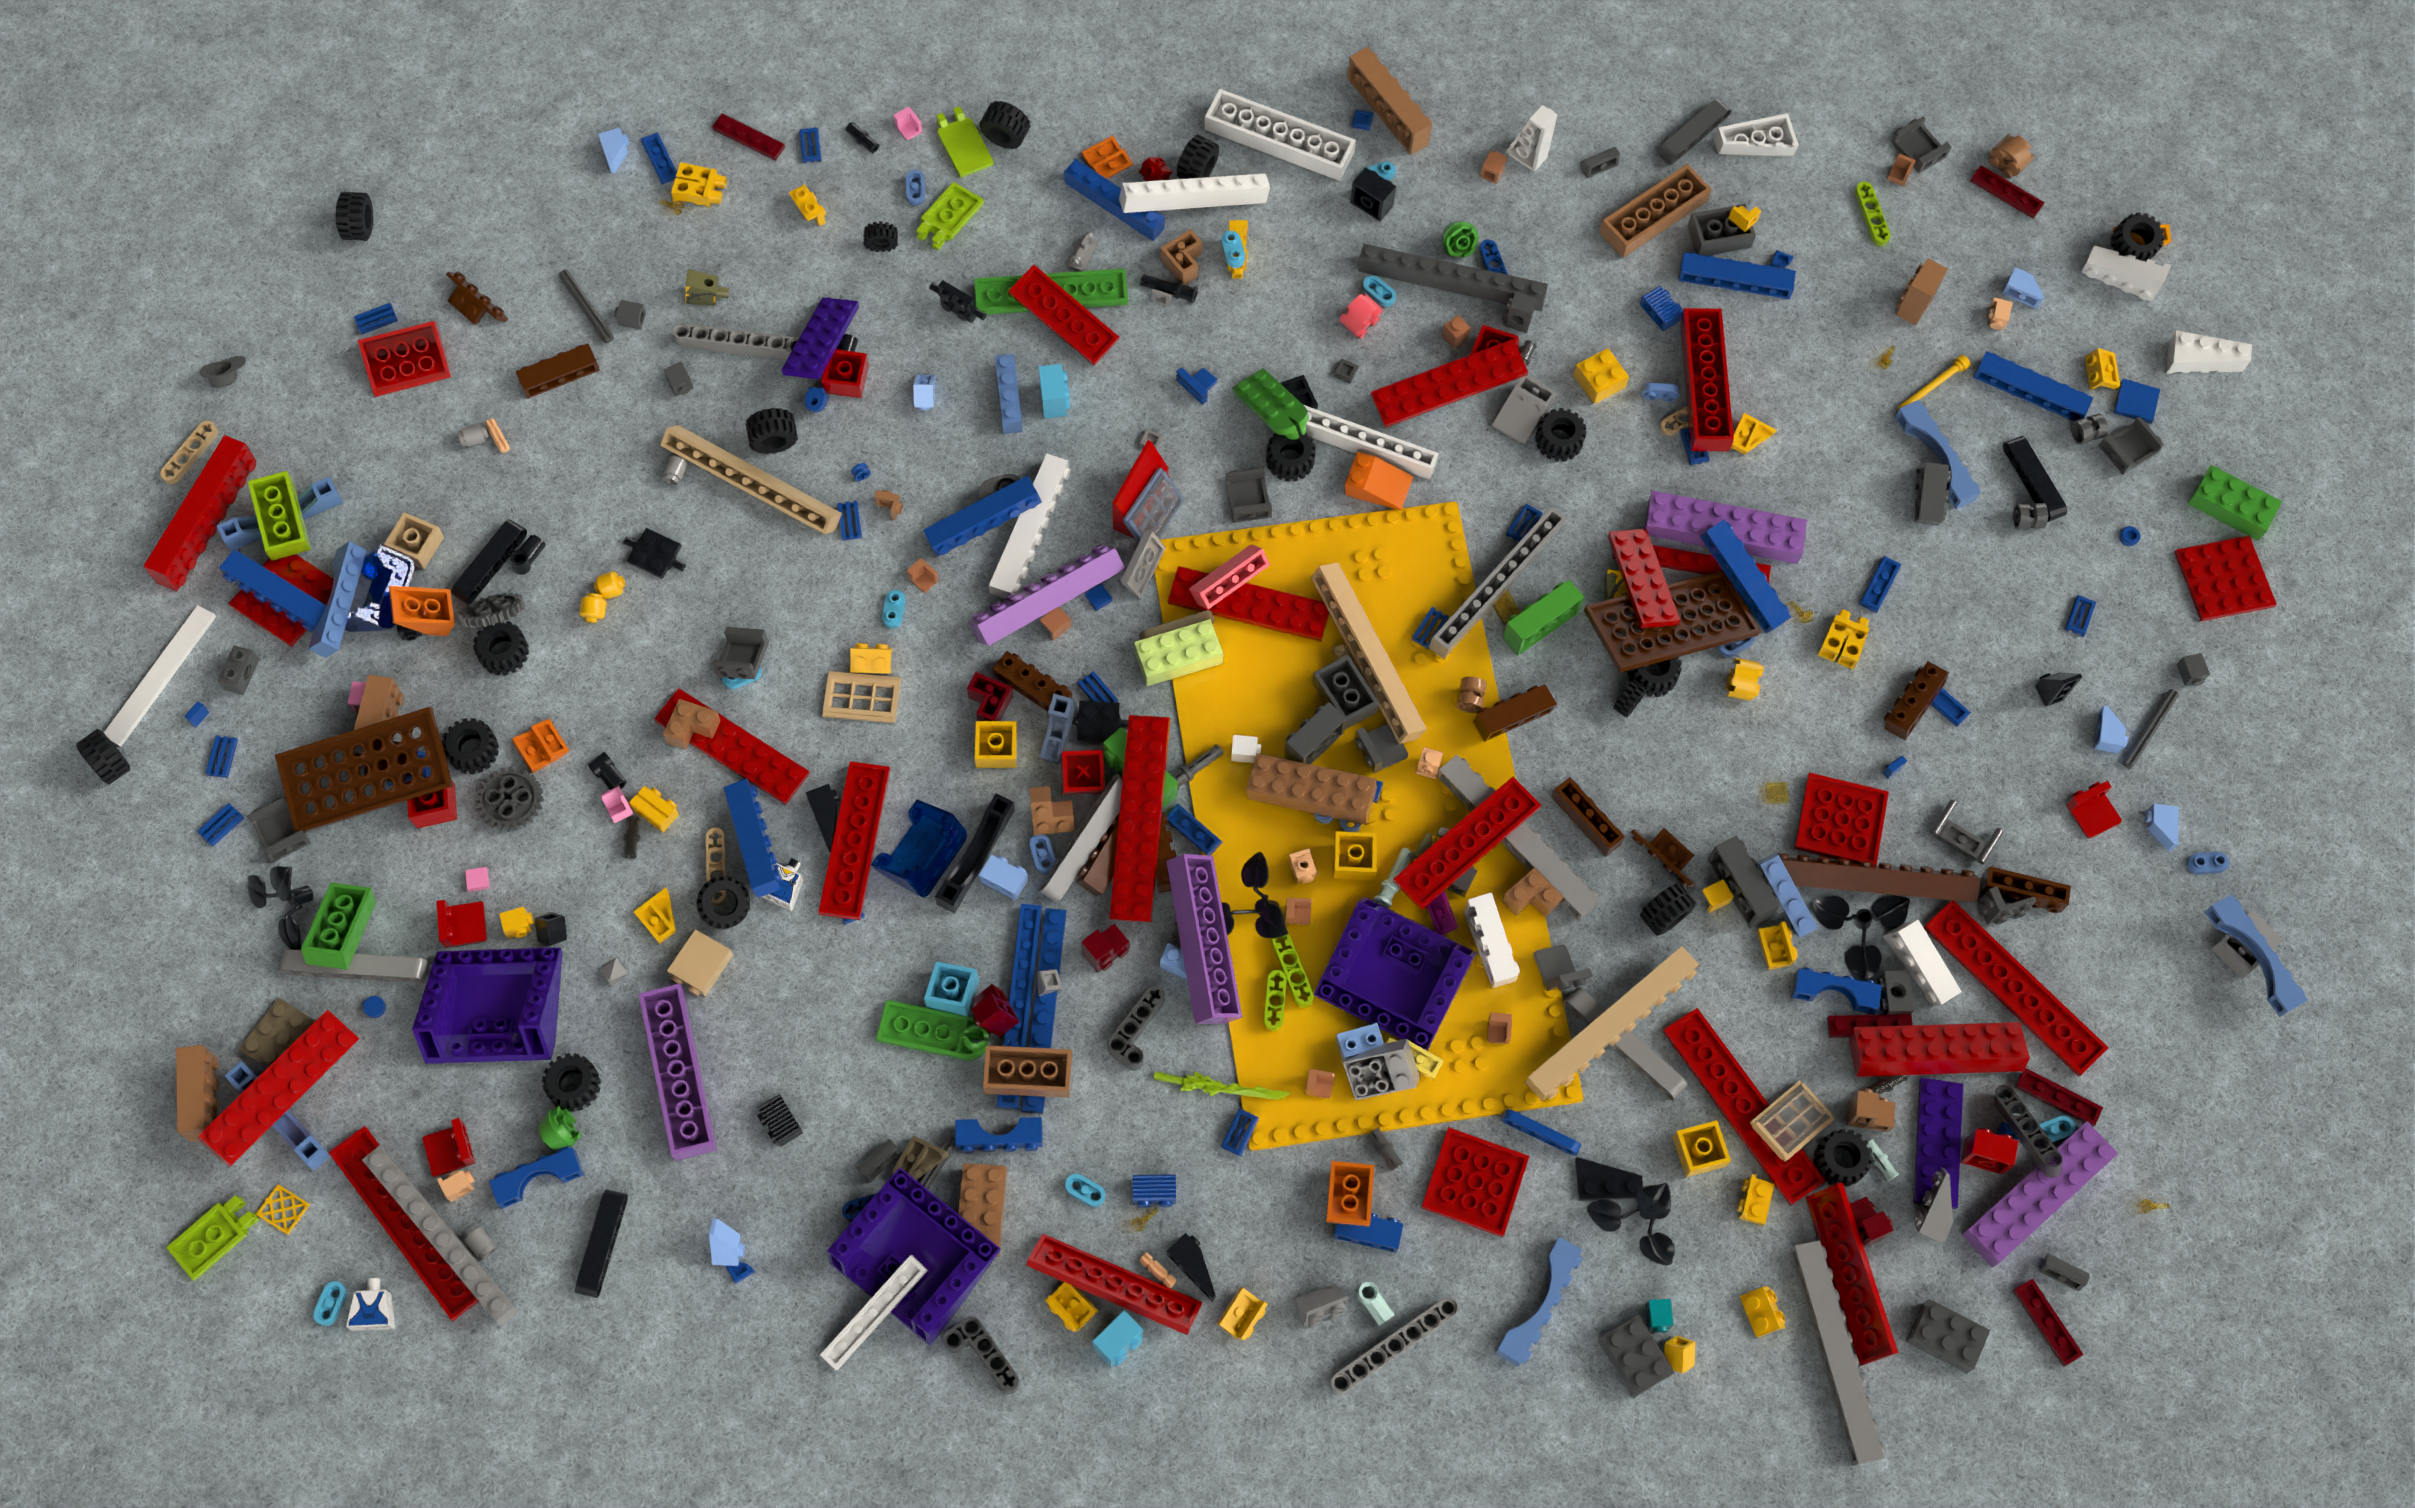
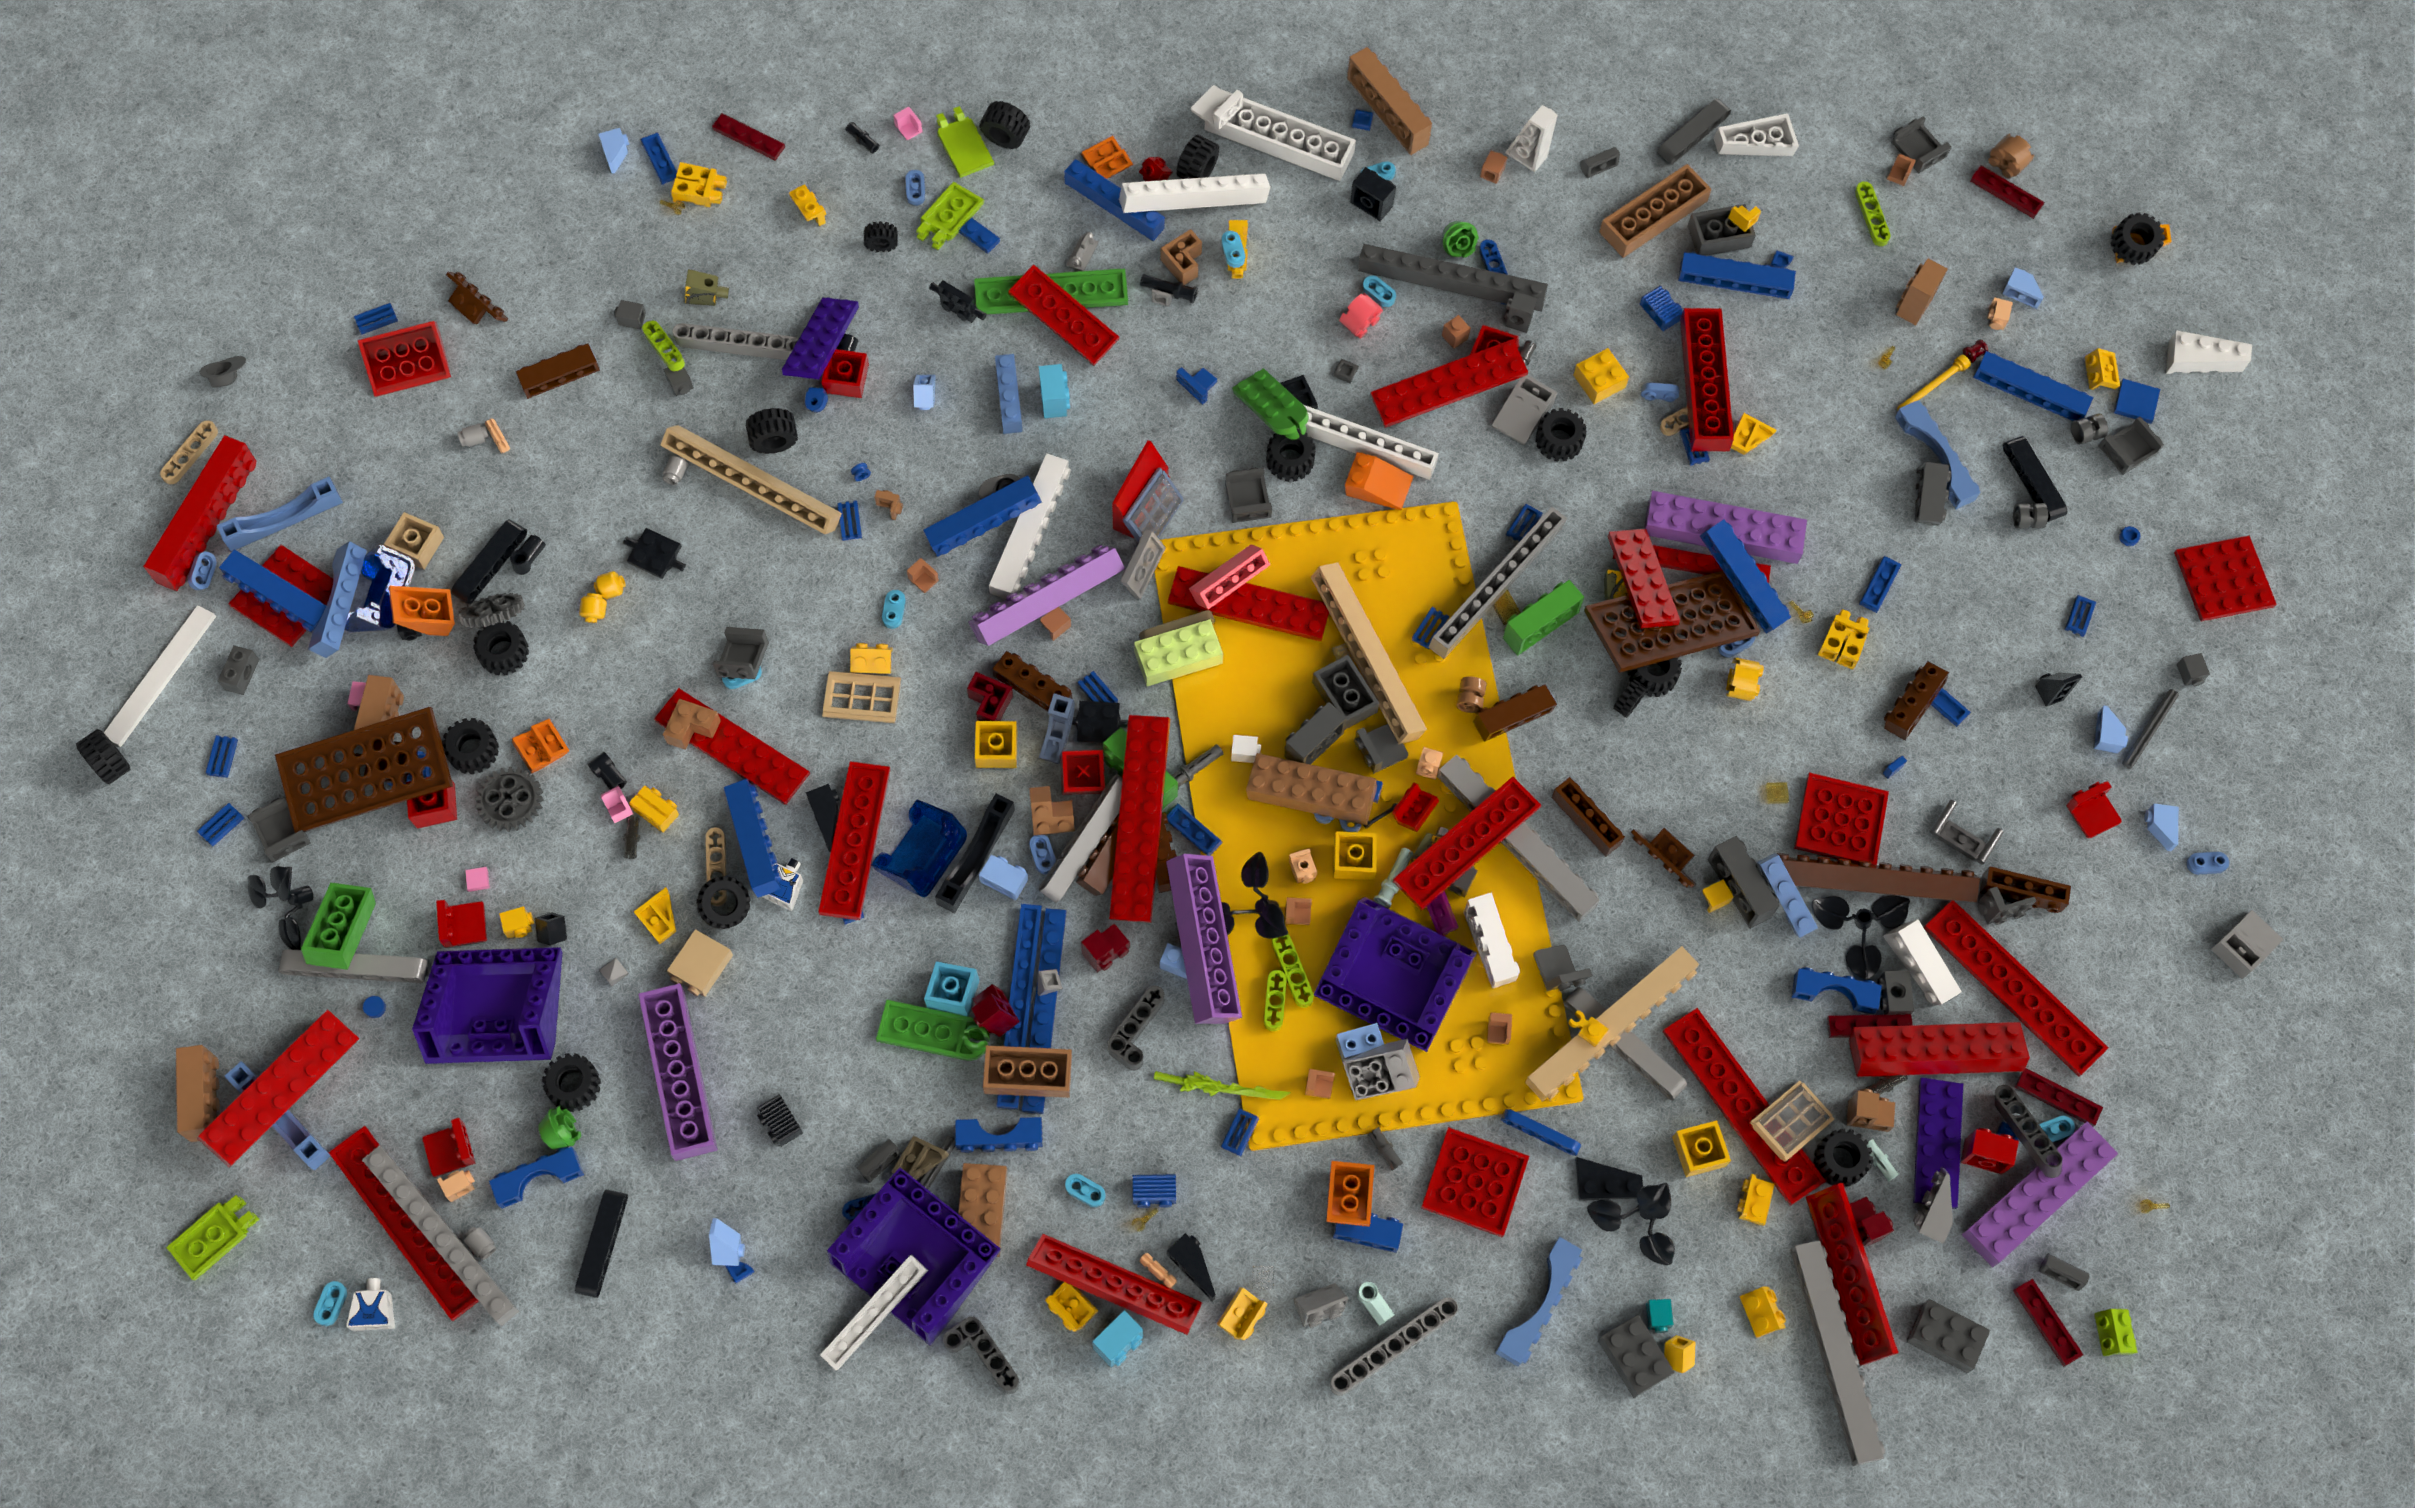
(196, 714): blue tile -> none
(202, 572): none -> medium blue plate
(268, 1200): yellow window -> none
(275, 1033): dark tan plate -> none
(279, 515): lime brick -> none
(354, 216): black tyre -> none
(586, 306): dark grey axle -> none
(663, 345): none -> lime beam
(811, 158): blue tile -> none
(979, 235): none -> blue plate
(1098, 597): blue tile -> none
(1154, 437): light grey tile -> none
(1217, 106): none -> white bracket
(1380, 816): none -> black hinge
(1414, 808): none -> red bracket
(1426, 1062): light yellow hinge -> none
(1533, 890): medium nougat brick -> none
(1591, 1029): none -> yellow plate
(1667, 909): black tyre -> none
(1777, 946): yellow bracket -> none
(1975, 350): none -> dark red bush
(2115, 1332): none -> lime bracket
(2126, 272): white wedge -> none
(2234, 502): bright green brick -> none
(2281, 988): medium blue arch -> none

